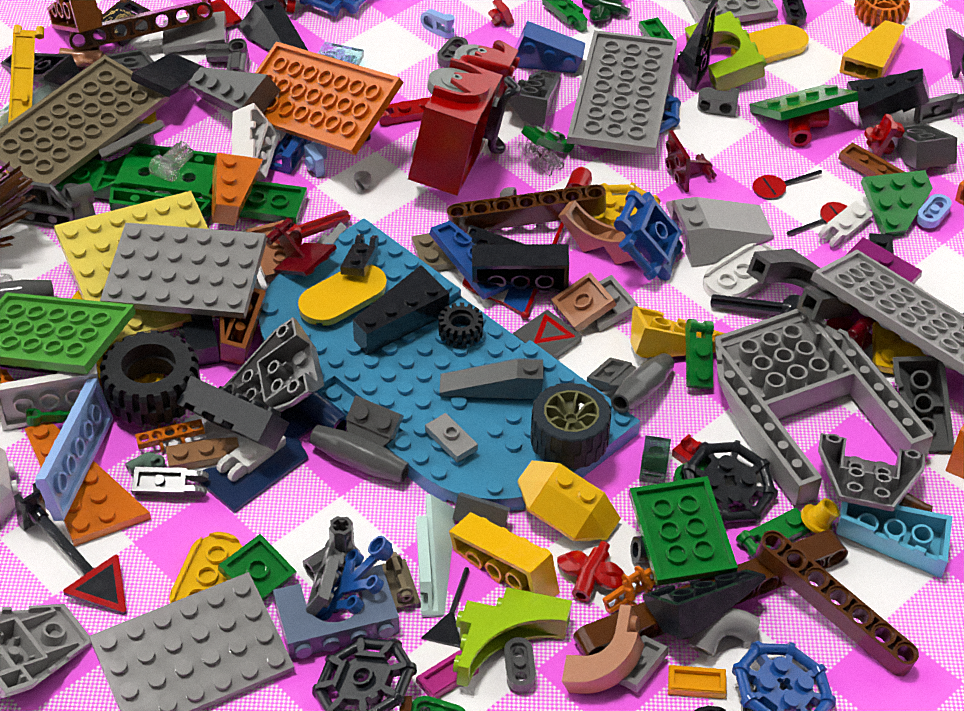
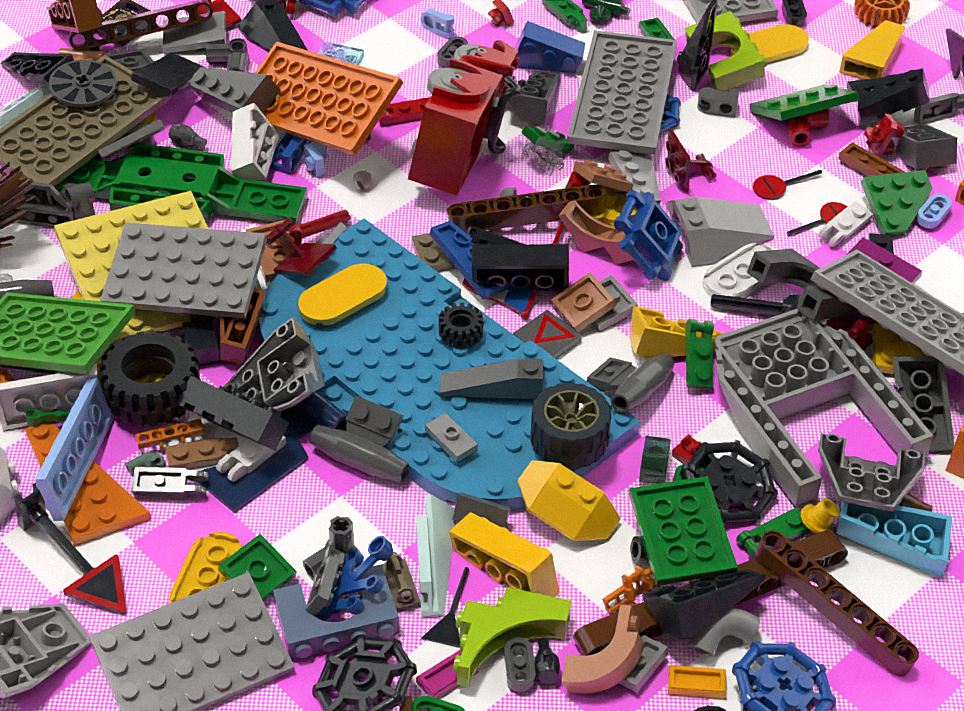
(22, 70): yellow piece -> none
(82, 83): none -> dark grey piece
(169, 164): clear piece -> none
(185, 136): none -> dark grey piece
(232, 185): orange wedge -> none
(360, 256): black hinge -> none
(400, 311): black wedge -> none
(546, 663): none -> black piece
(591, 570): red plant -> none
(604, 176): none -> nougat plate
(638, 169): none -> light grey wing

